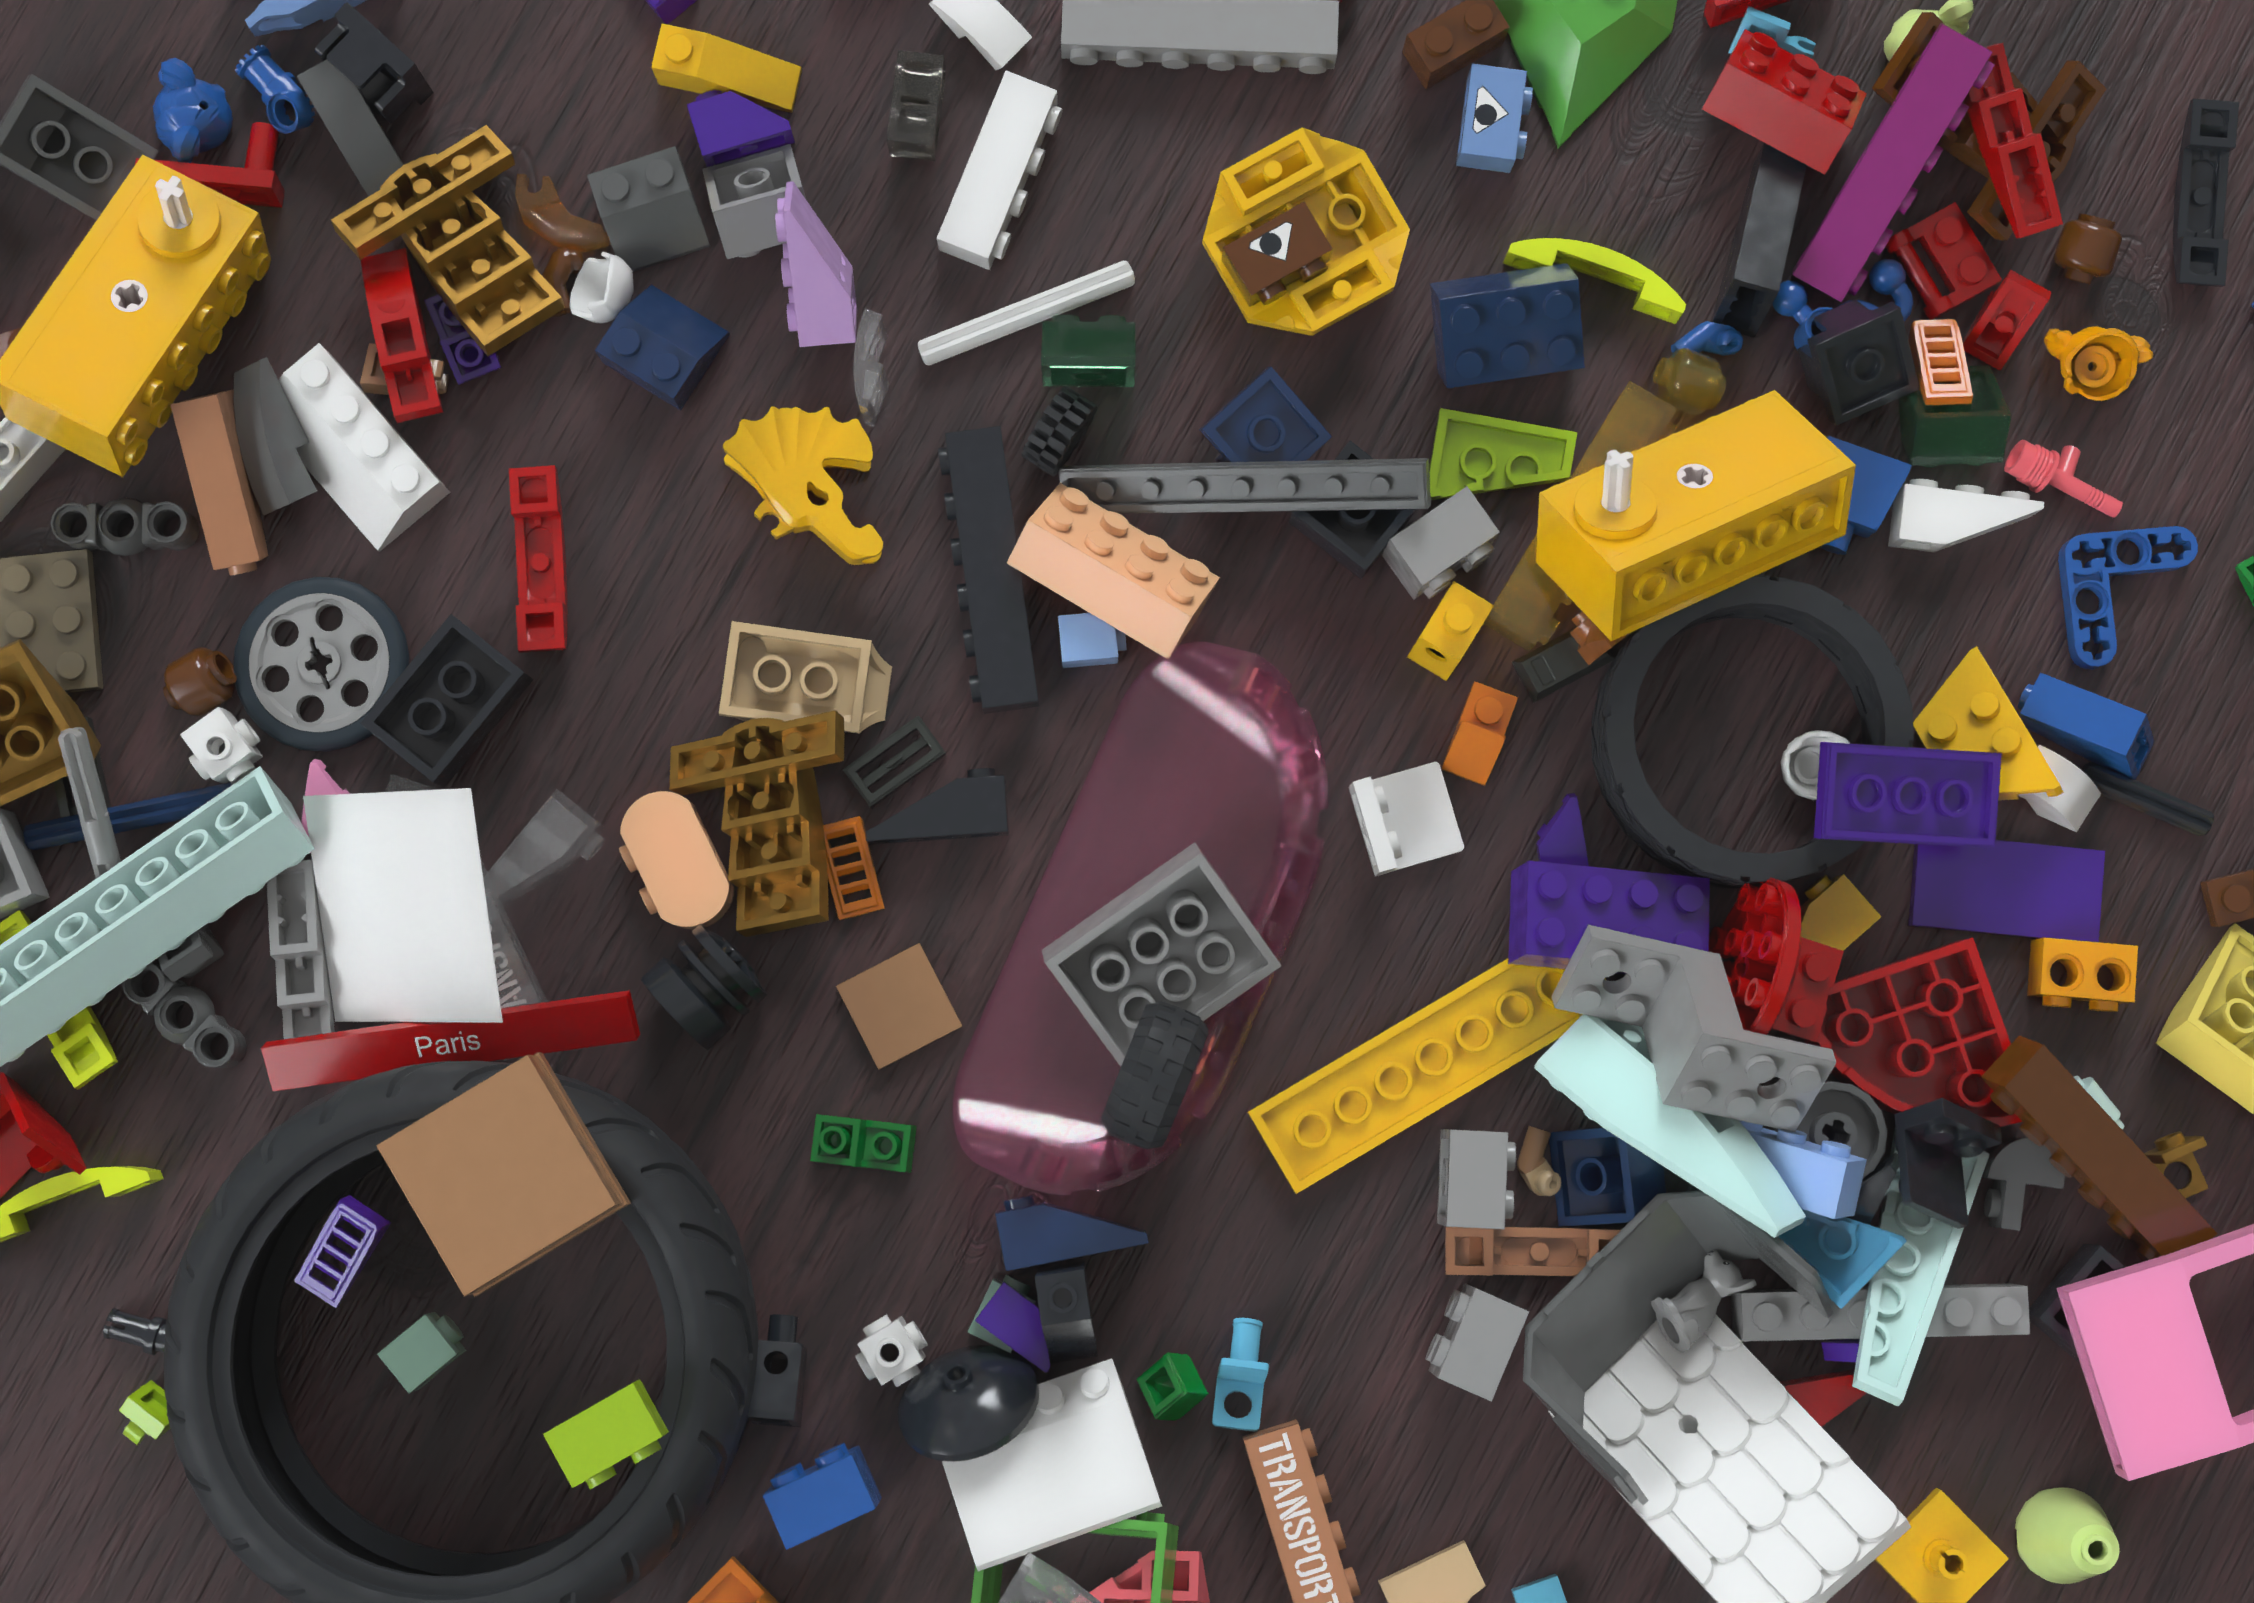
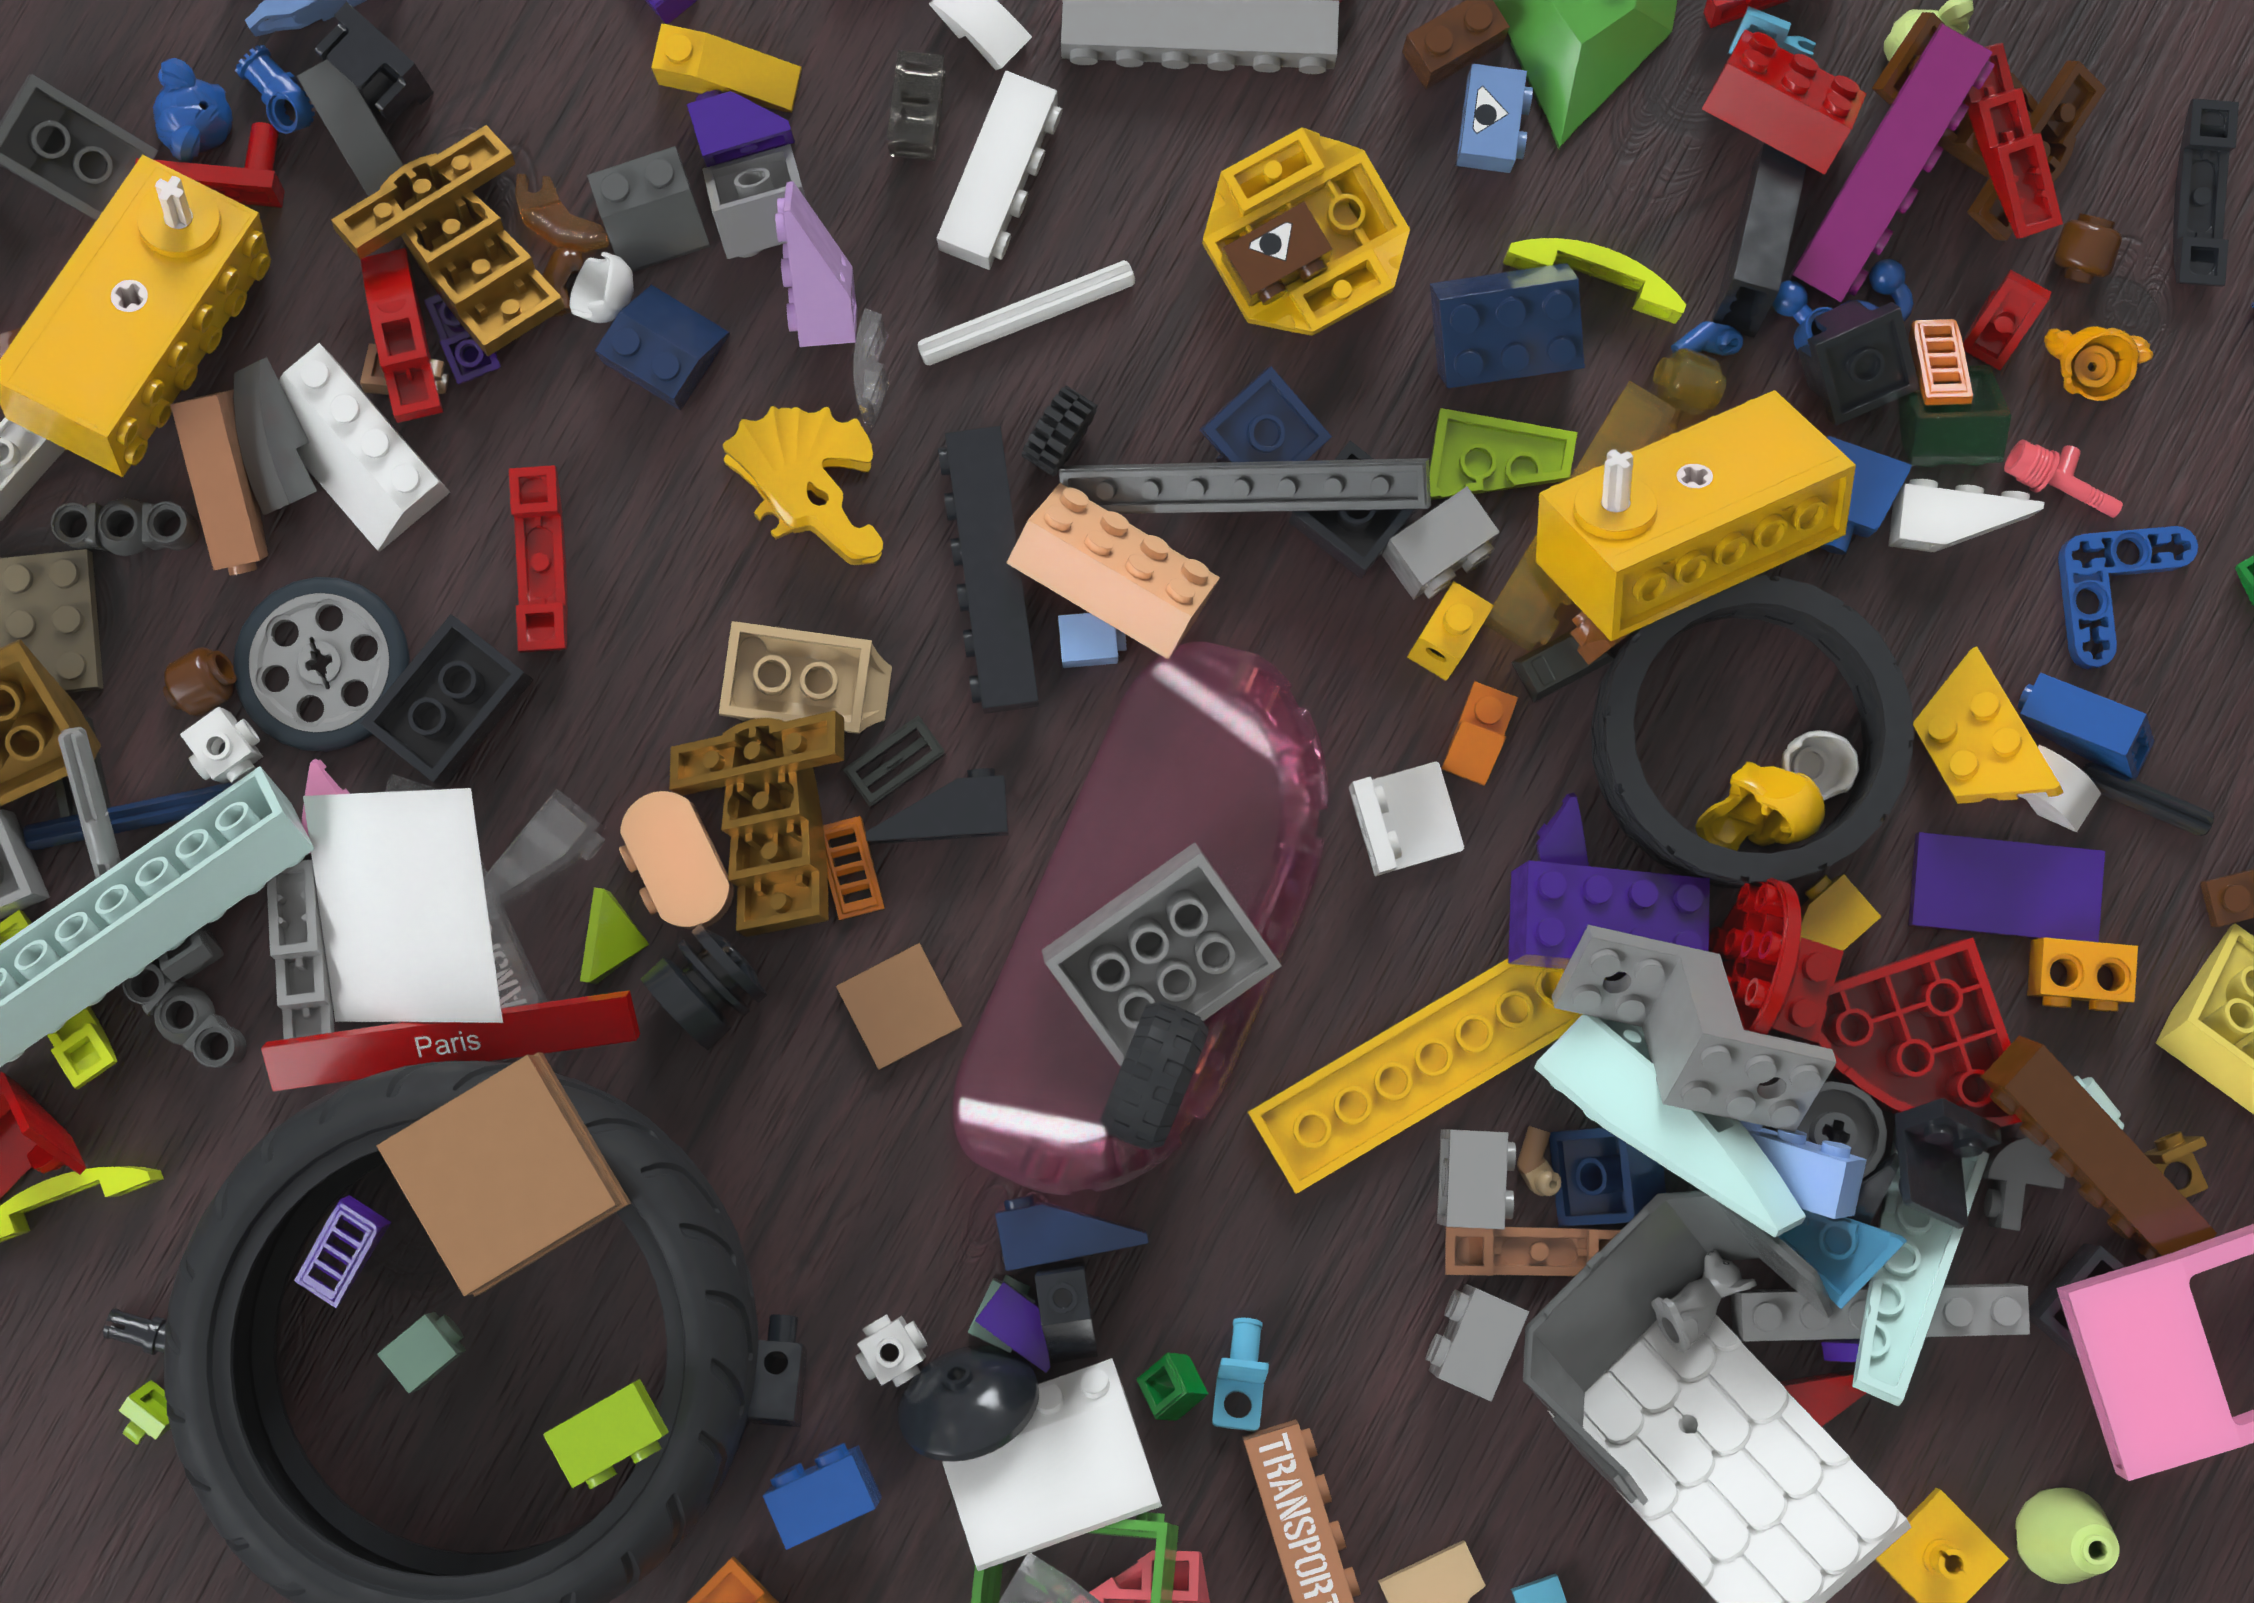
(610, 938): none -> lime slope
(863, 1143): green slope -> none
(1088, 352): clear green slope -> none
(1766, 807): none -> yellow head
(1907, 795): dark purple tile -> none
(1955, 256): red plate -> none

